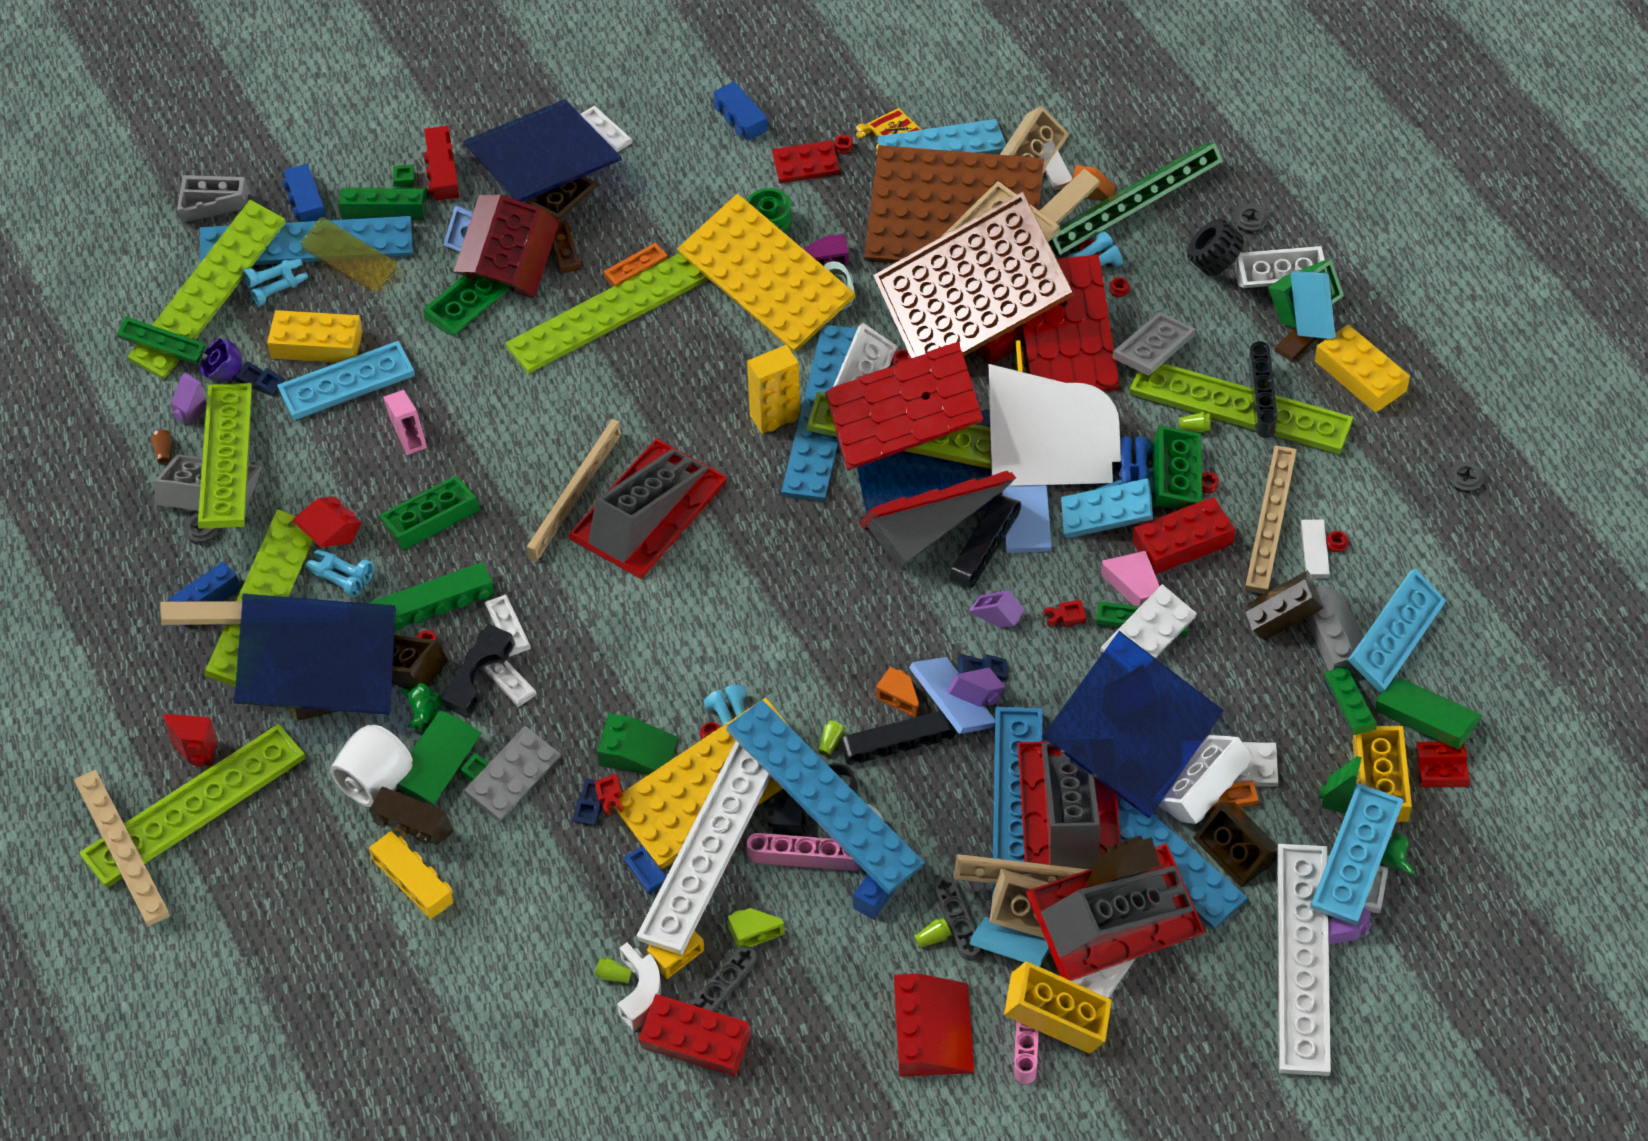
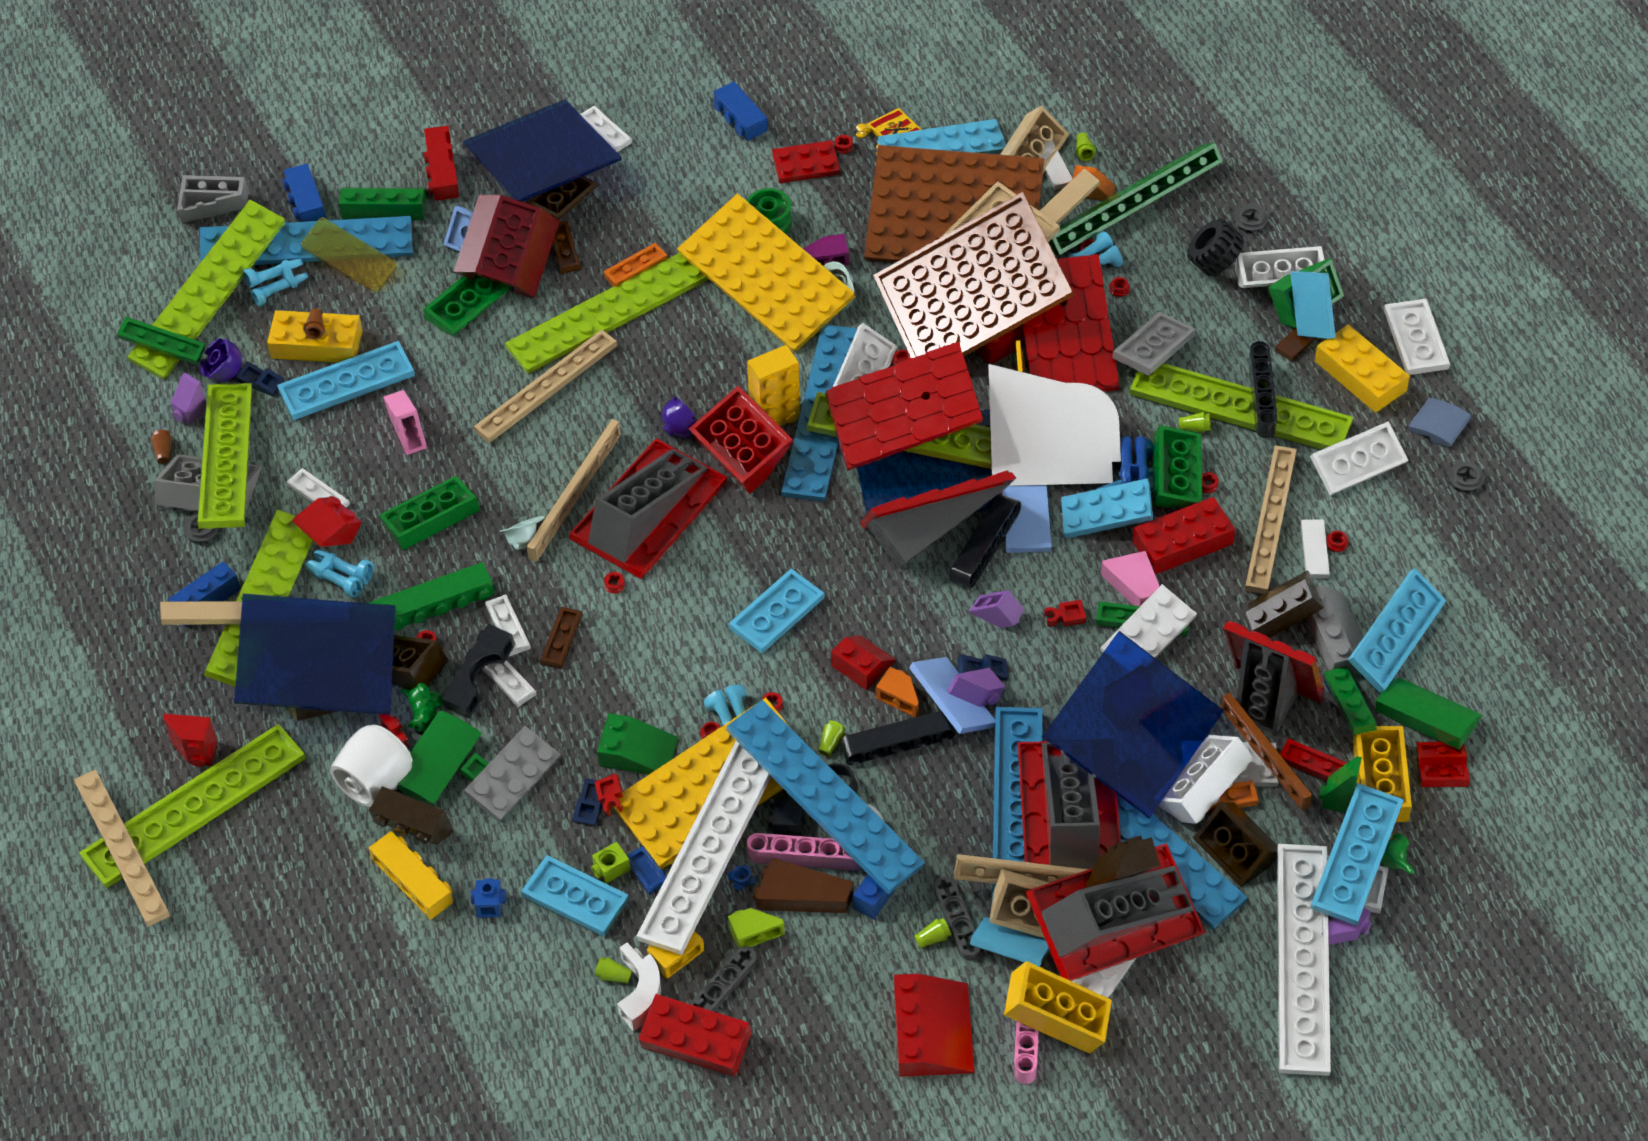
(313, 488): none -> white tile
(314, 326): none -> dark orange cone
(394, 726): none -> red plate
(403, 175): green plate -> none
(488, 898): none -> blue brick
(522, 533): none -> light aqua piece
(545, 386): none -> tan plate
(561, 638): none -> reddish brown tile
(575, 895): none -> medium azure plate
(610, 854): none -> lime brick
(613, 589): none -> red bush
(678, 419): none -> dark purple cylinder
(741, 870): none -> blue plate
(742, 439): none -> red slope
(773, 696): none -> red bush
(776, 611): none -> medium azure plate
(801, 890): none -> reddish brown slope
(860, 660): none -> red slope
(1084, 147): none -> lime cone
(1266, 752): none -> dark orange tile
(1271, 676): none -> dark grey piece
(1310, 760): none -> red plate
(1359, 458): none -> white plate
(1416, 336): none -> white plate
(1439, 421): none -> sand blue slope

